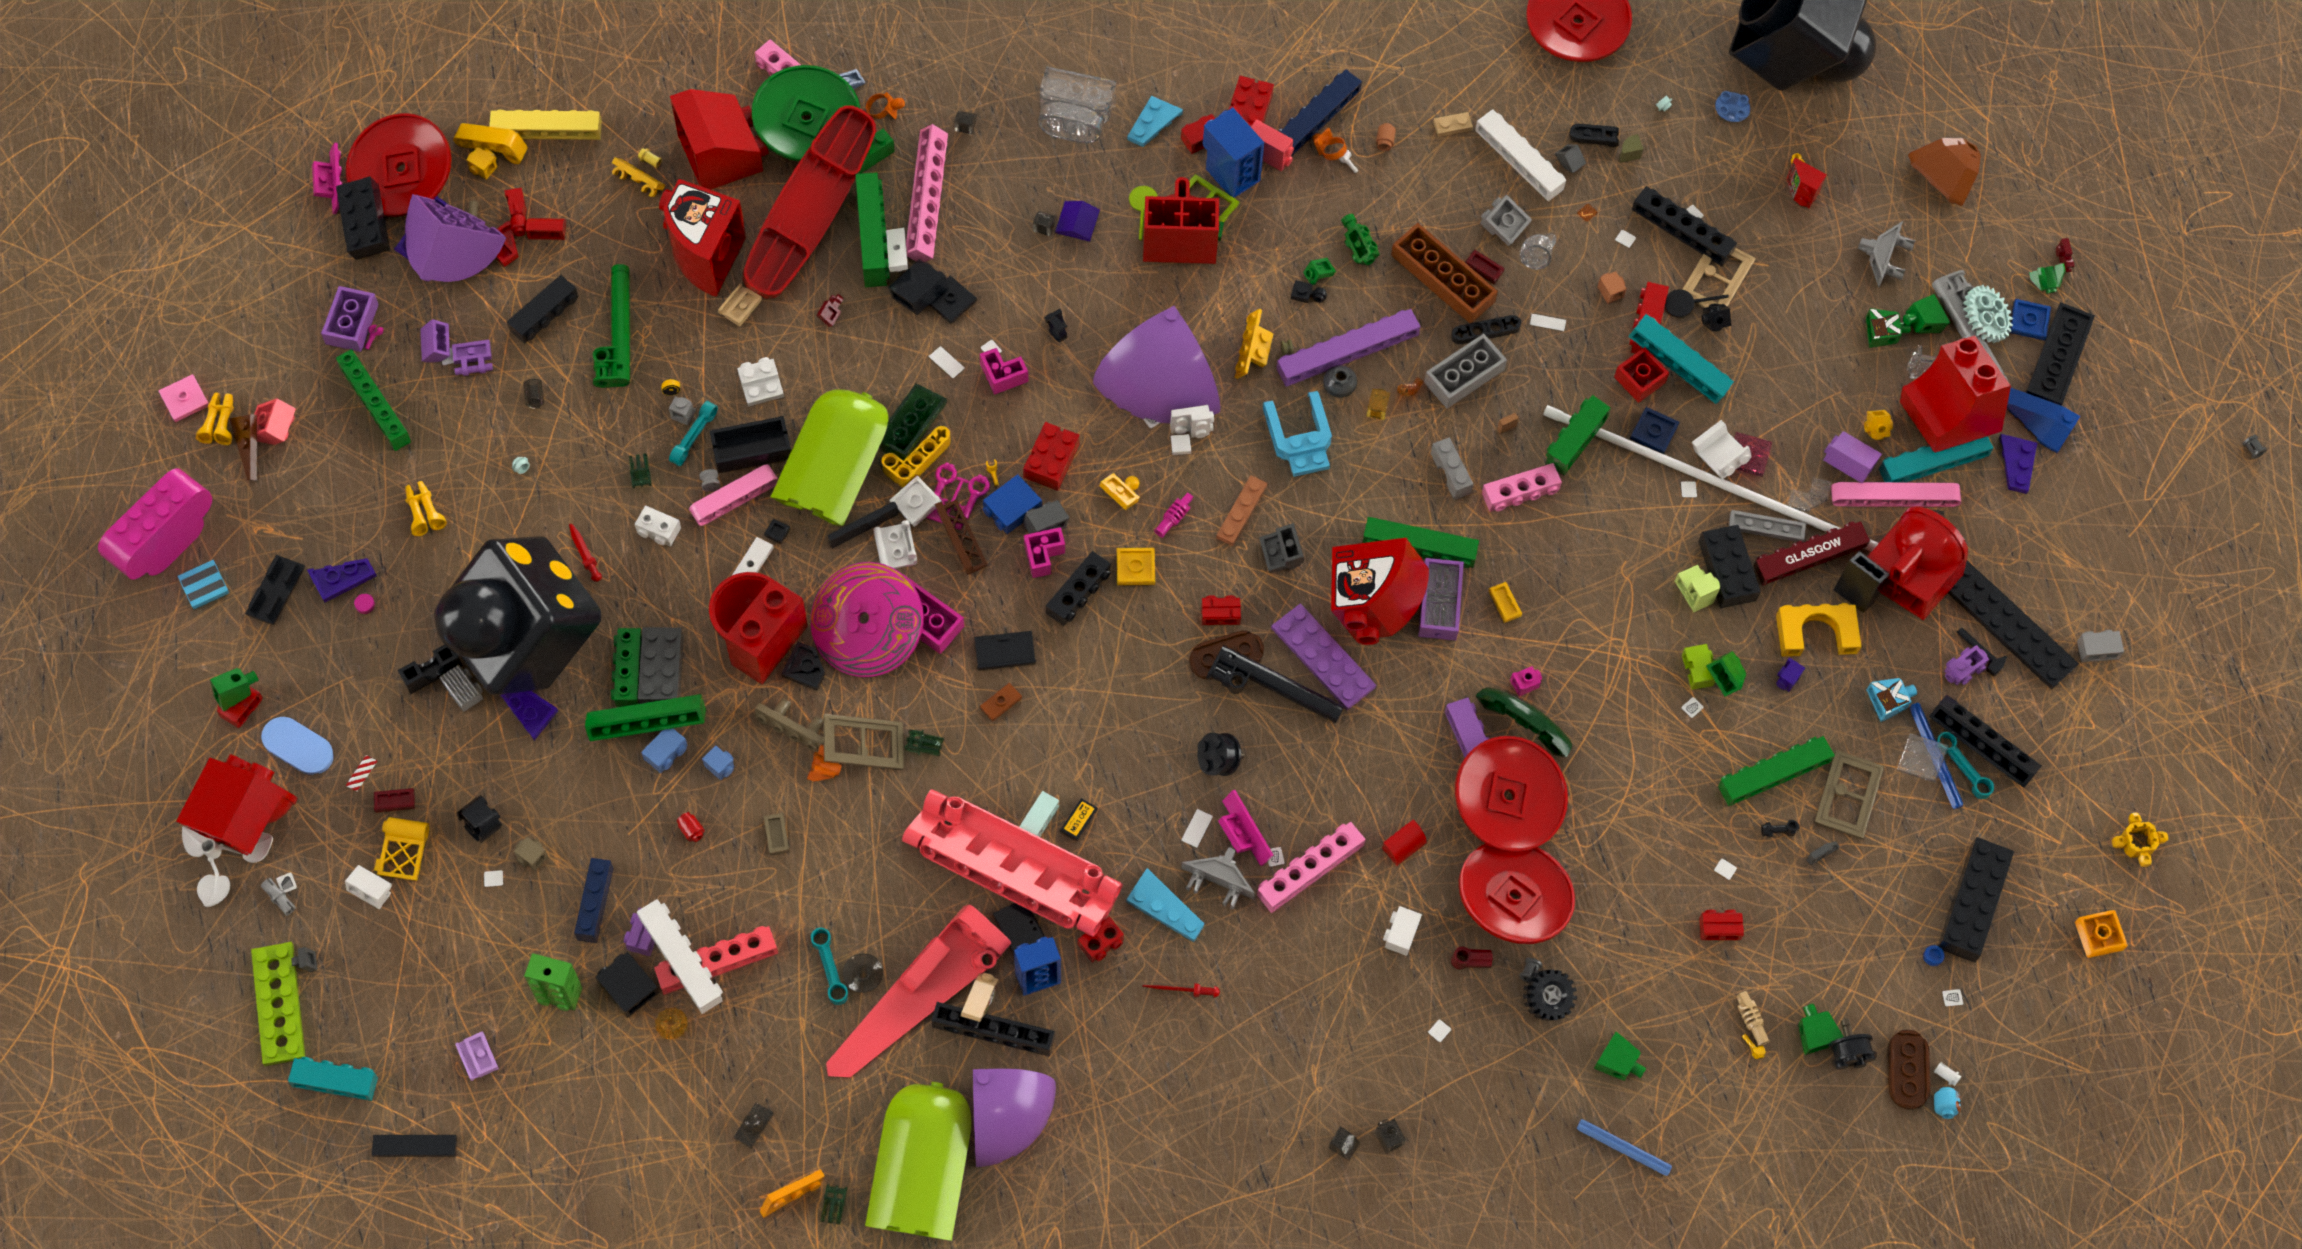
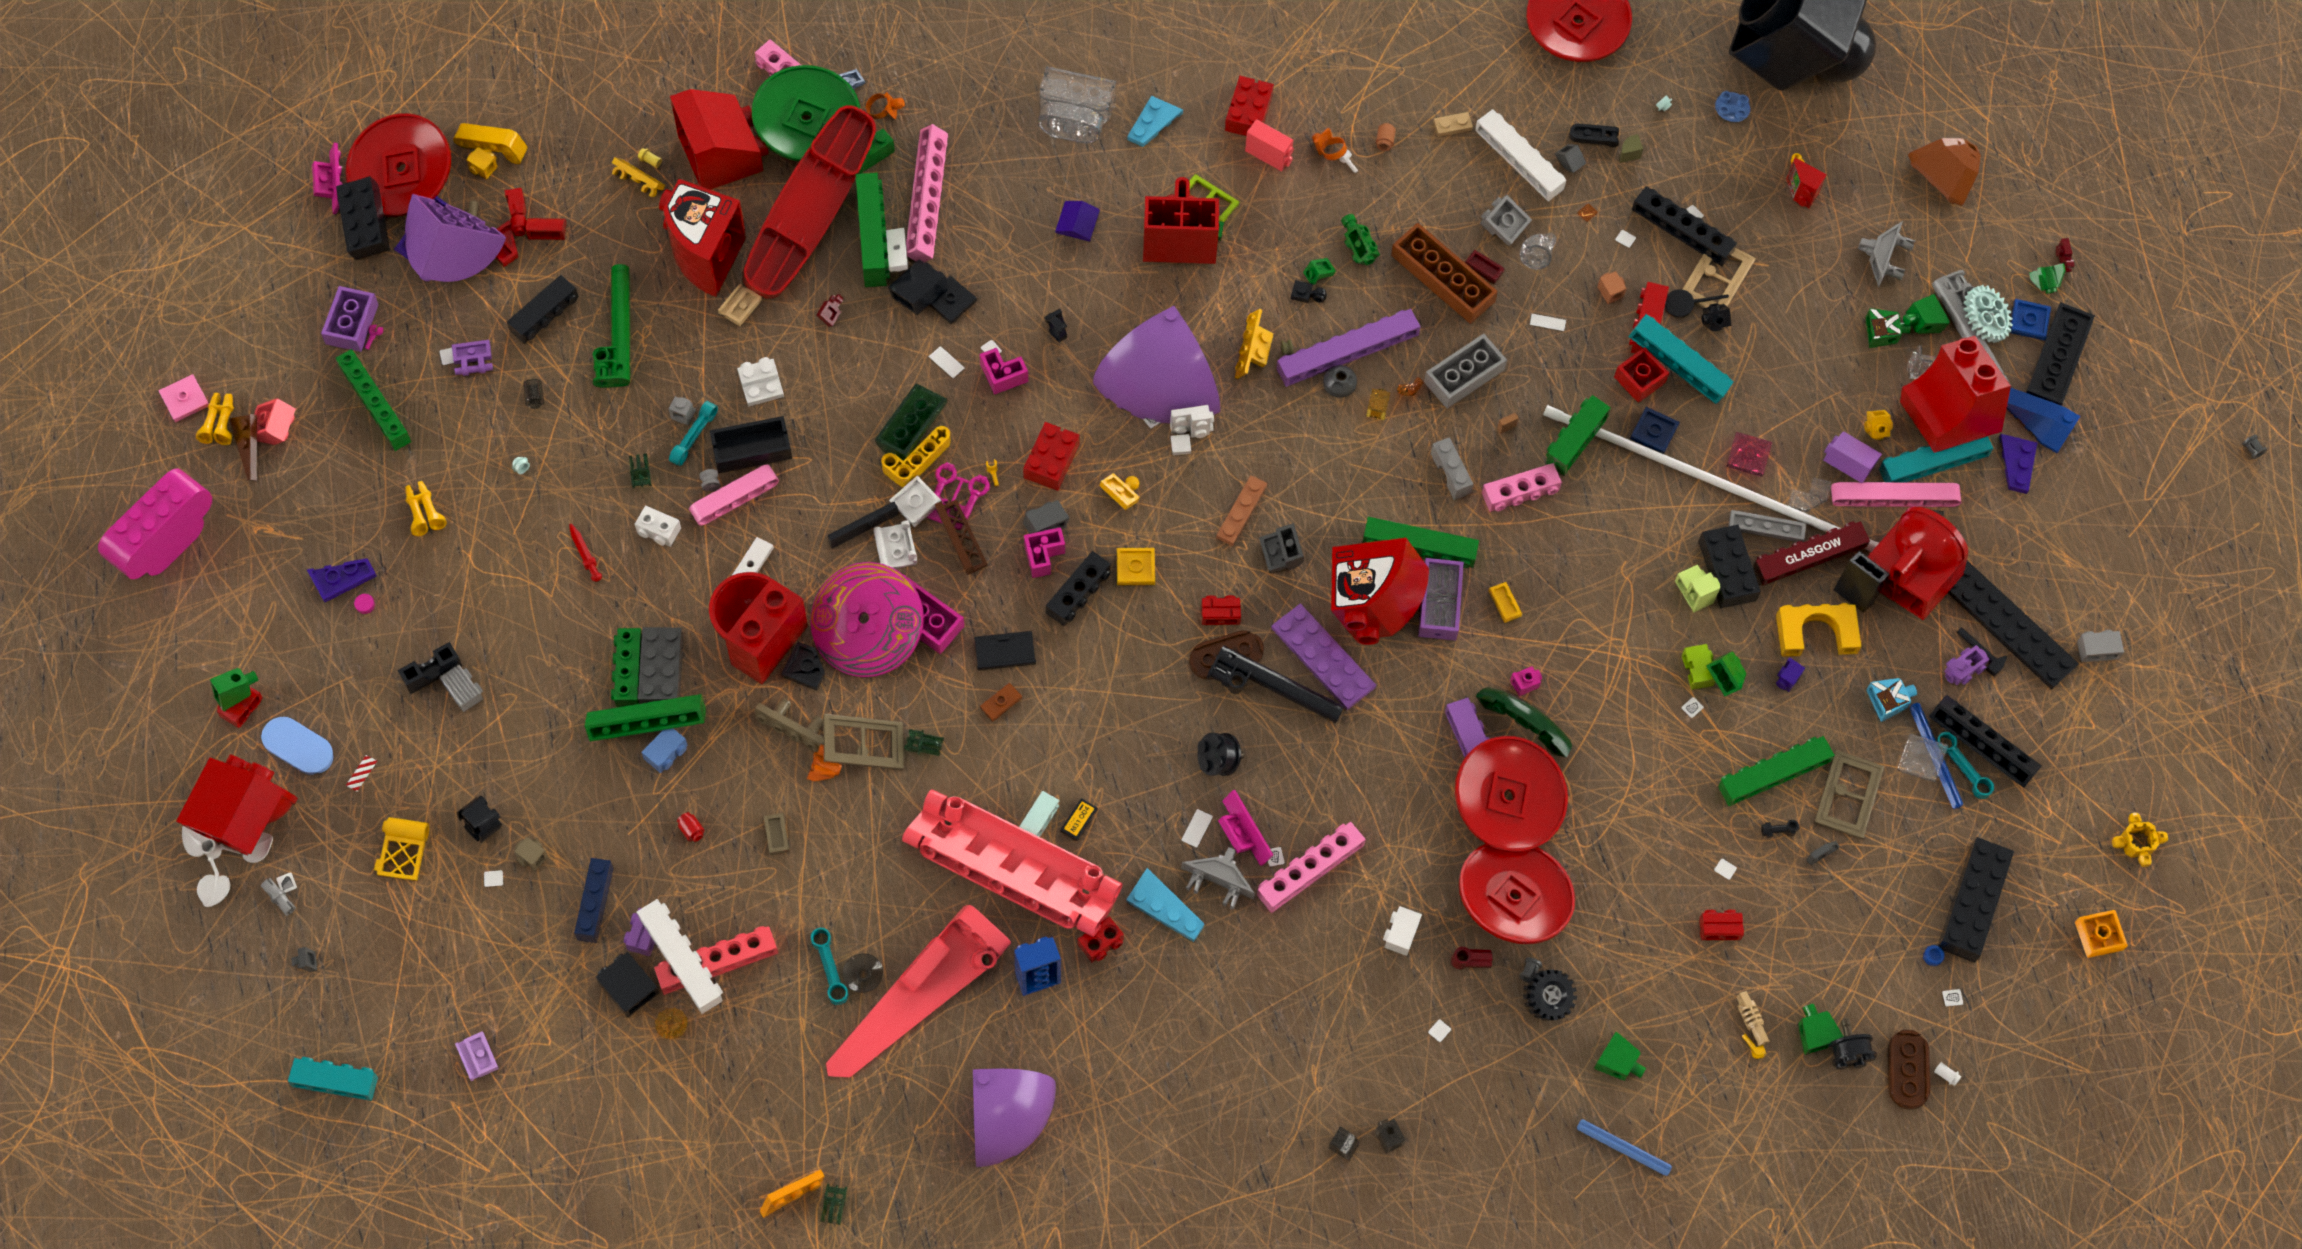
(203, 584): medium azure tile -> none
(275, 589): black brick -> none
(289, 1010): lime plate -> none
(368, 886): white hinge -> none
(394, 800): dark red plate -> none
(414, 1145): black tile -> none
(435, 341): medium lavender brick -> none
(516, 615): black piece -> none
(531, 711): dark purple wing -> none
(550, 124): light yellow brick -> none
(553, 982): bright green brick -> none
(670, 387): tile -> none
(719, 762): medium blue brick -> none
(753, 1125): clear smoke tile -> none
(777, 531): black tile -> none
(832, 455): lime panel -> none
(921, 1162): lime panel -> none
(965, 122): clear smoke brick -> none
(980, 997): tan slope -> none
(994, 1030): black brick -> none
(1010, 504): blue brick -> none
(1016, 925): black door -> none
(1044, 223): clear smoke brick -> none
(1137, 201): lime piece -> none
(1174, 515): dark pink hinge -> none
(1193, 134): red brick -> none
(1197, 989): red sword -> none
(1233, 152): blue piece -> none
(1303, 451): medium azure plate -> none
(1322, 109): dark blue brick -> none
(1404, 842): red brick -> none
(1485, 327): black beam -> none
(1688, 489): white sticker -> none
(1721, 450): white panel -> none
(1947, 1102): medium azure head -> none

